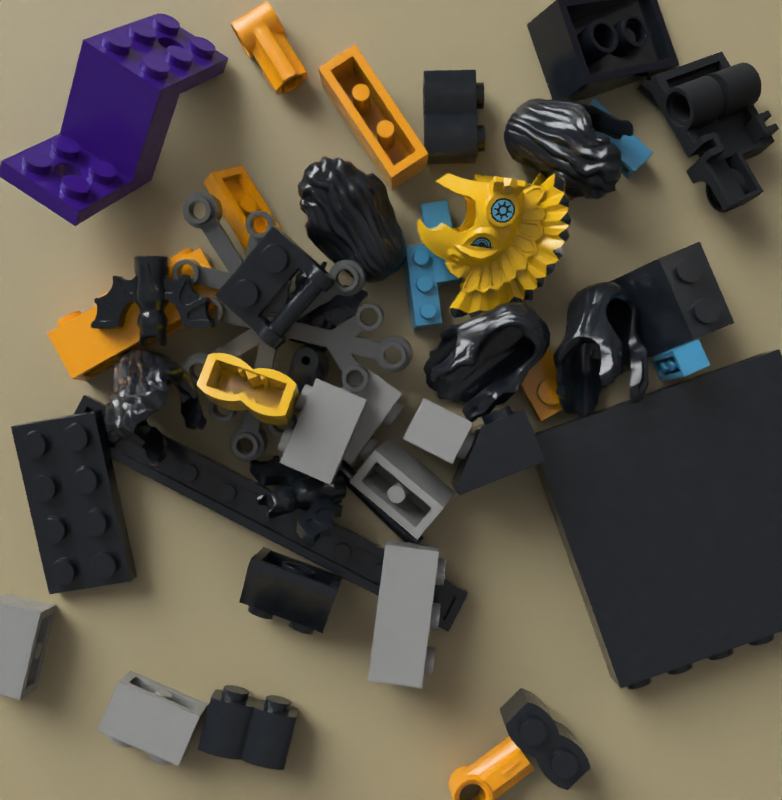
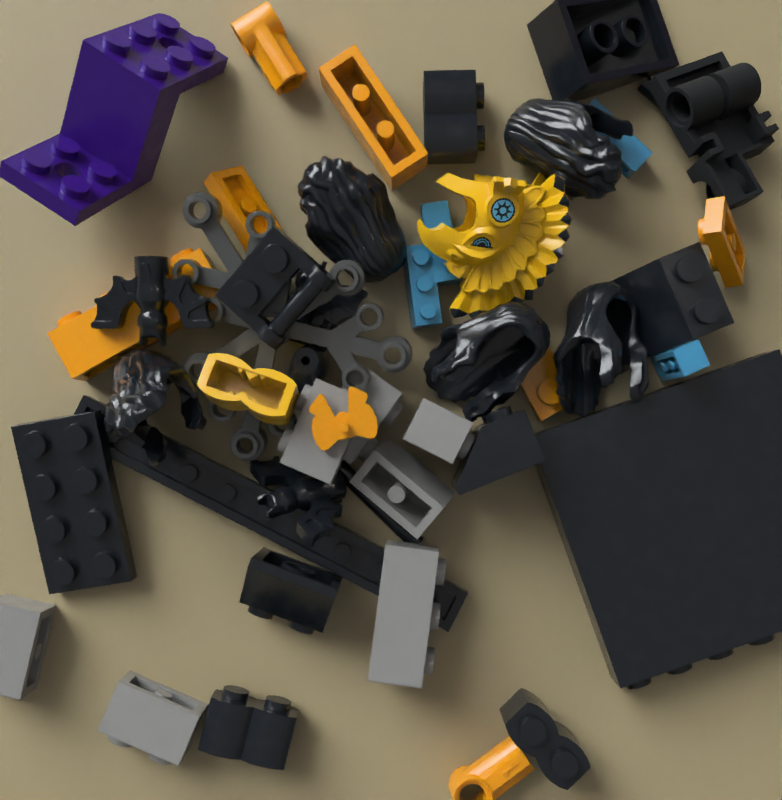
(330, 428): none -> light orange piece
(724, 242): none -> light orange plate

